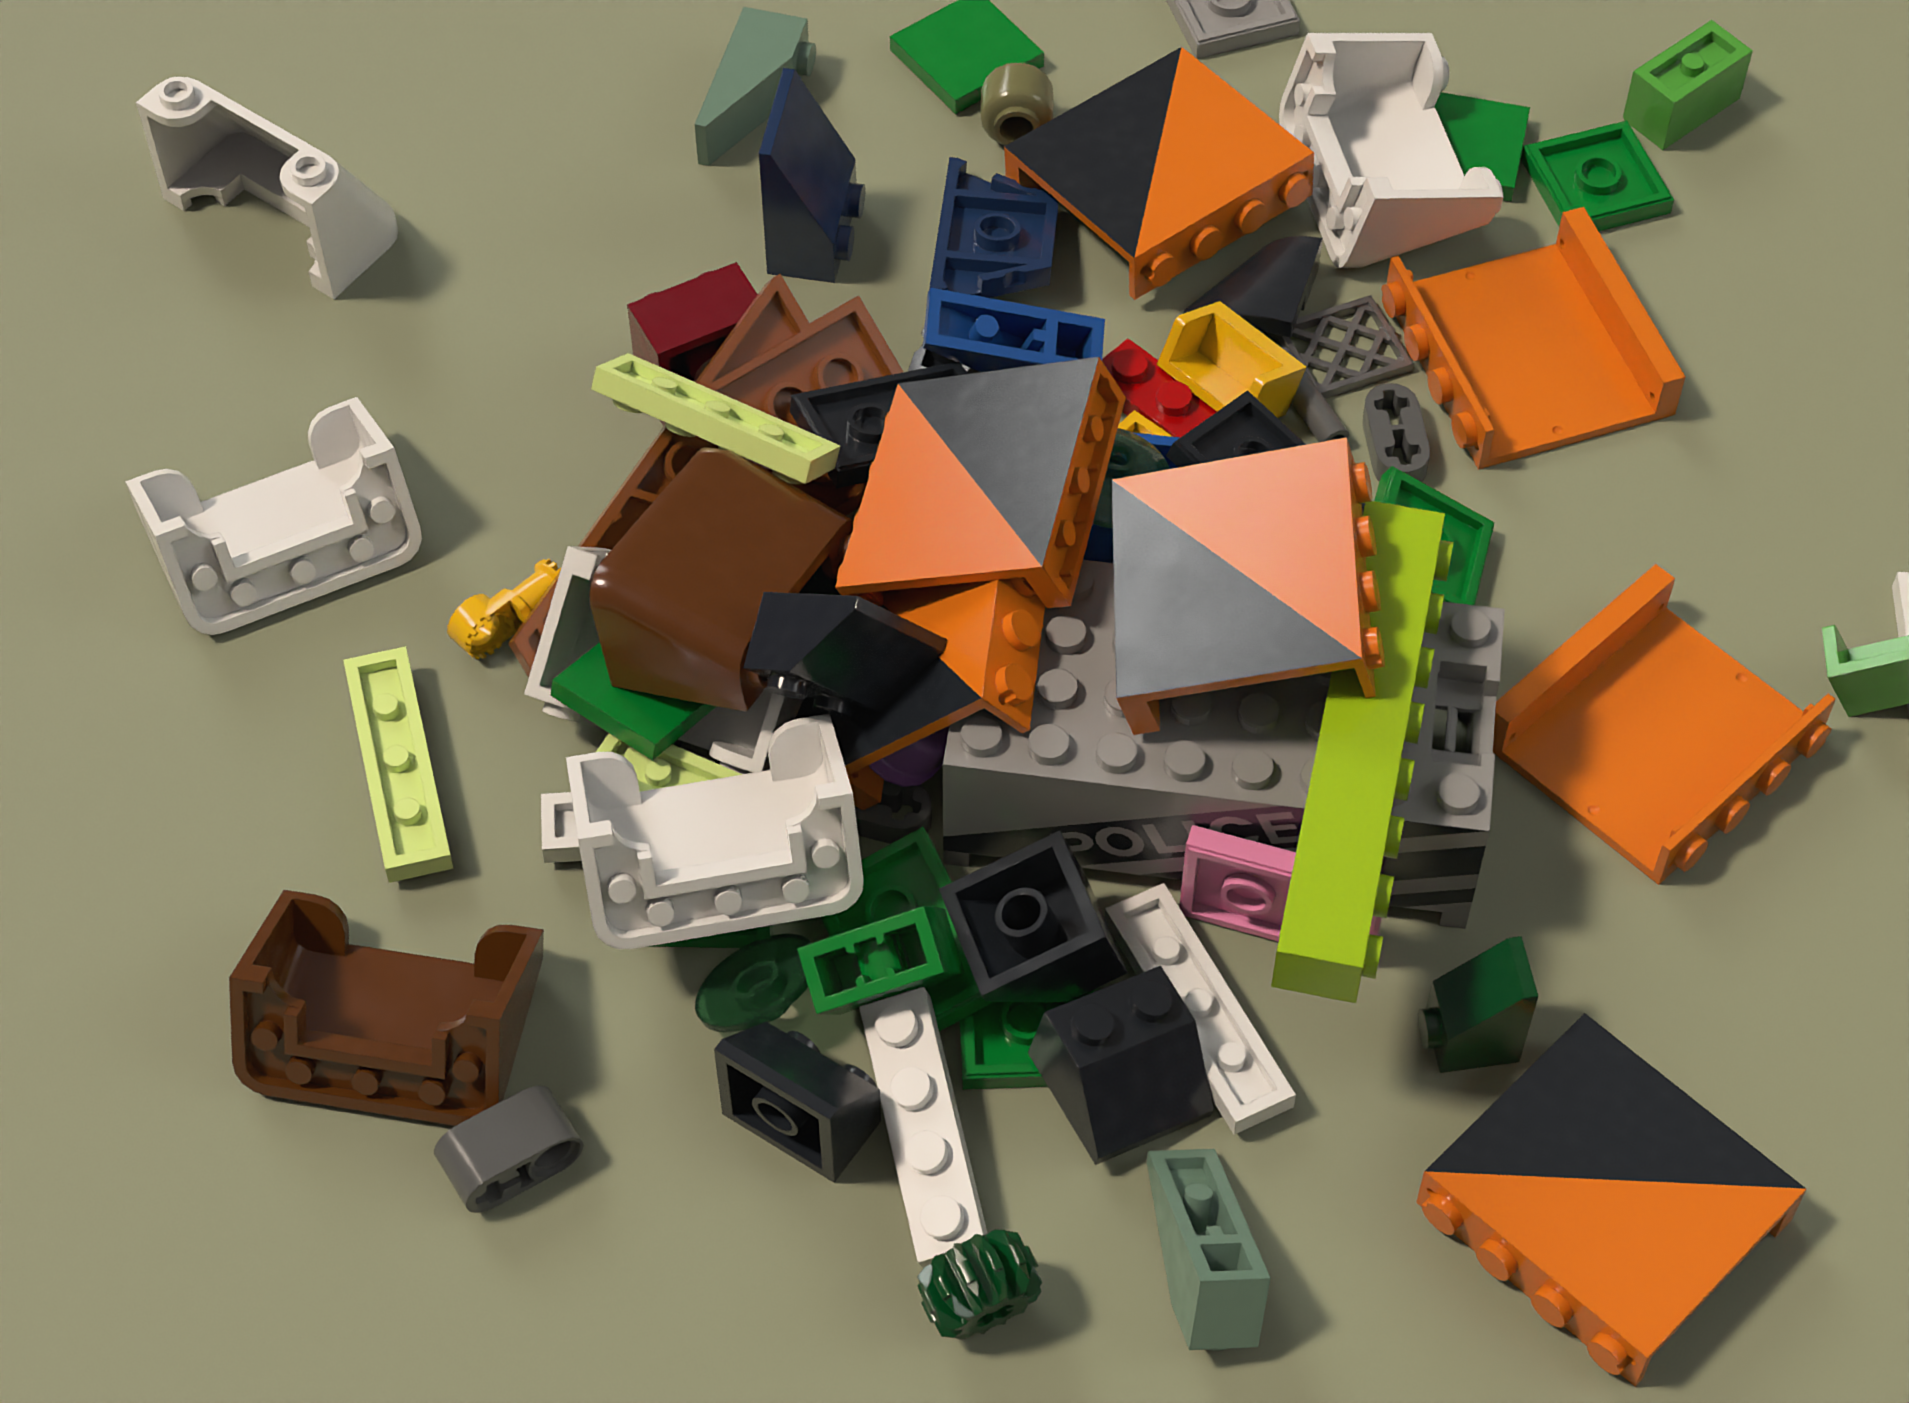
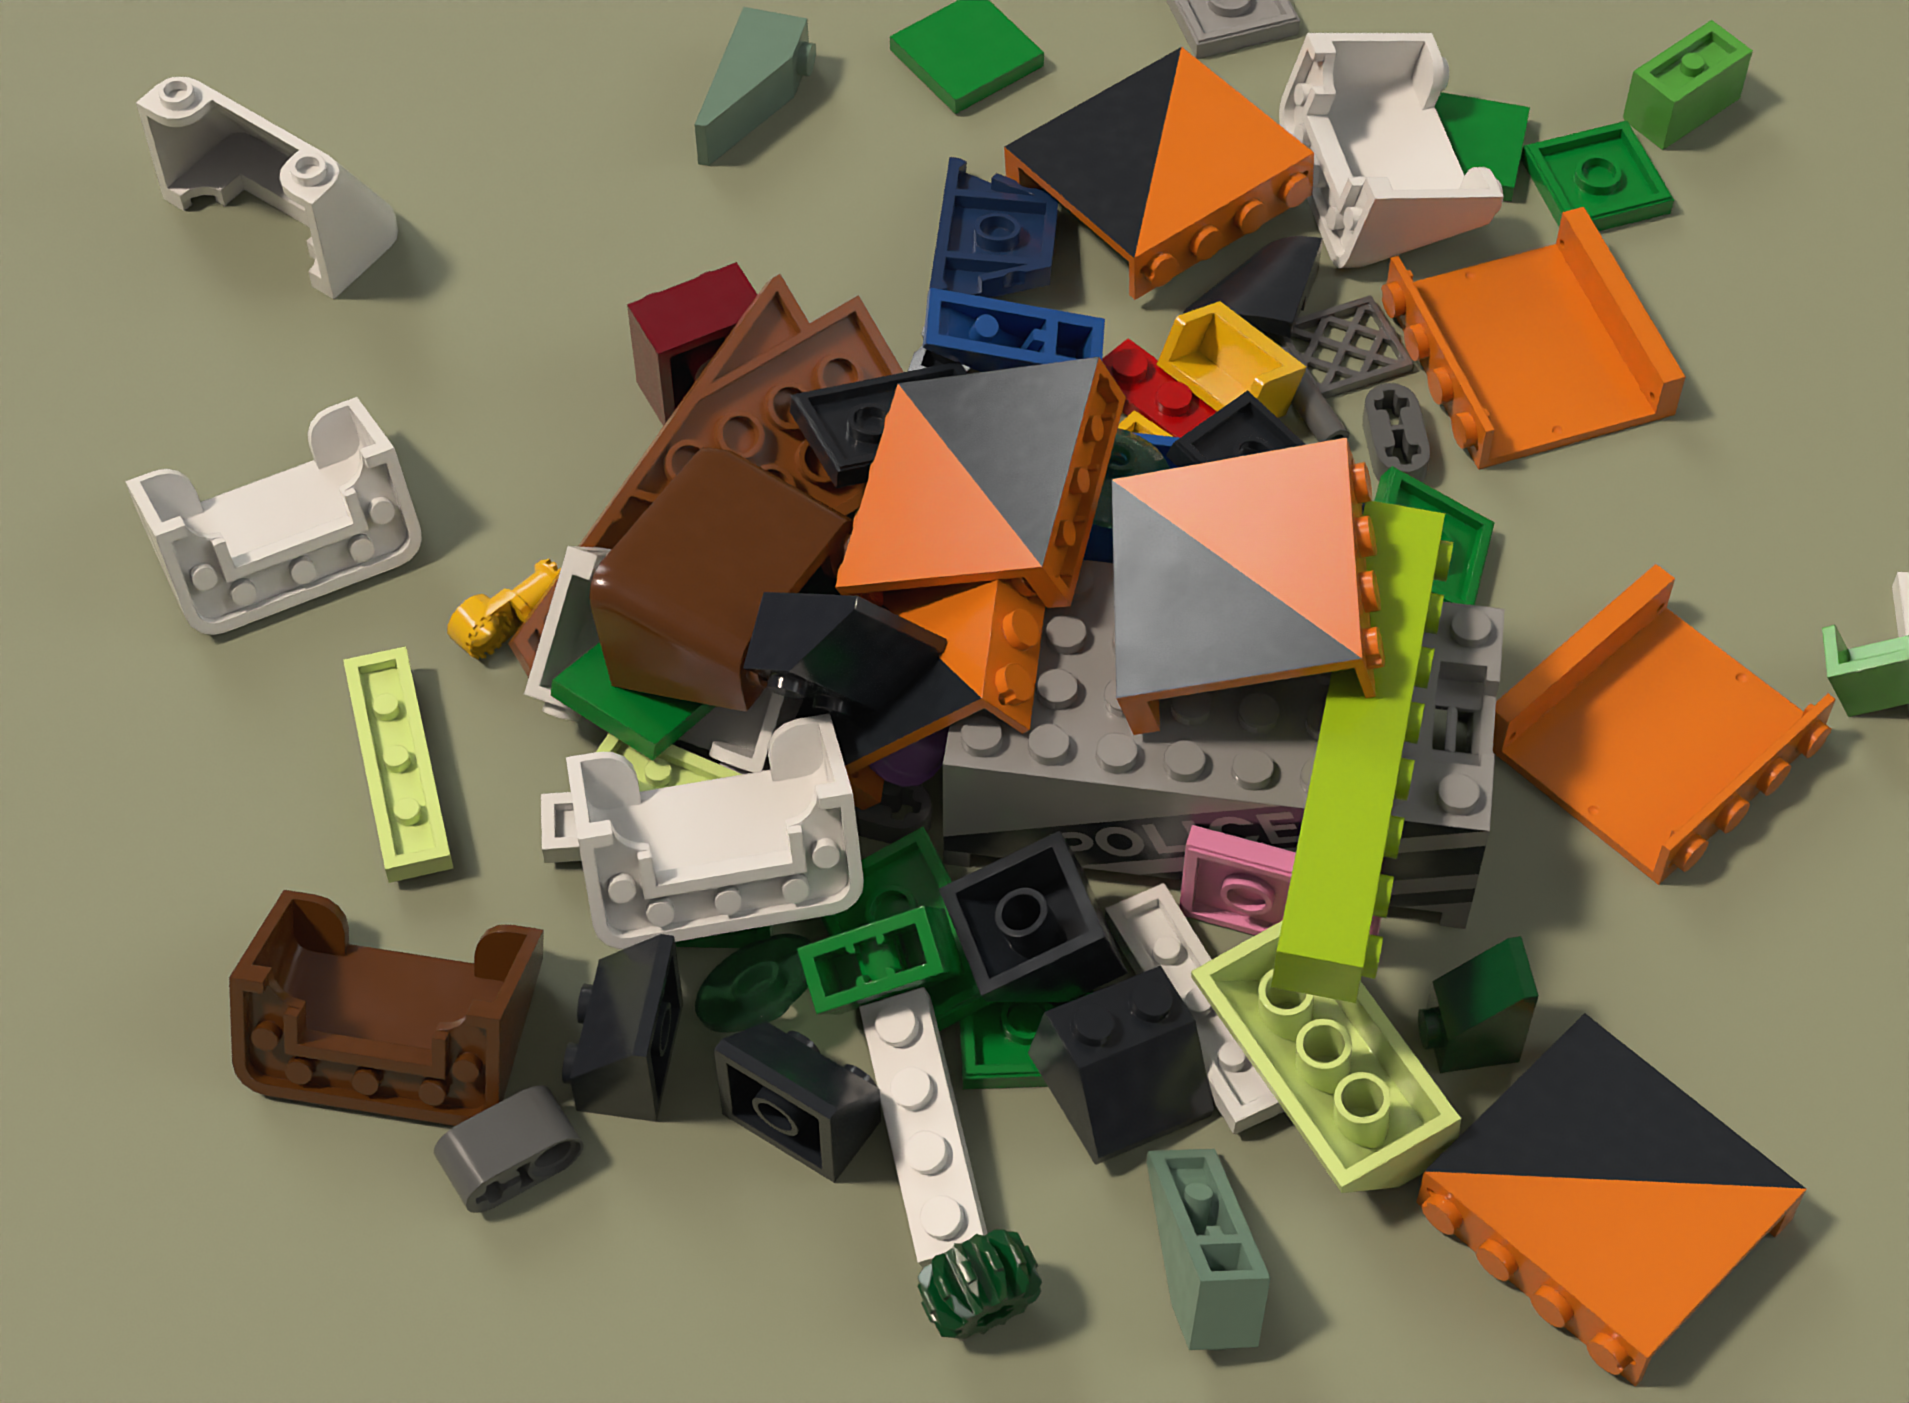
(627, 1031): none -> black slope
(702, 412): yellowish green plate -> none
(806, 187): dark blue slope -> none
(1015, 101): olive head -> none
(1333, 1070): none -> yellowish green slope

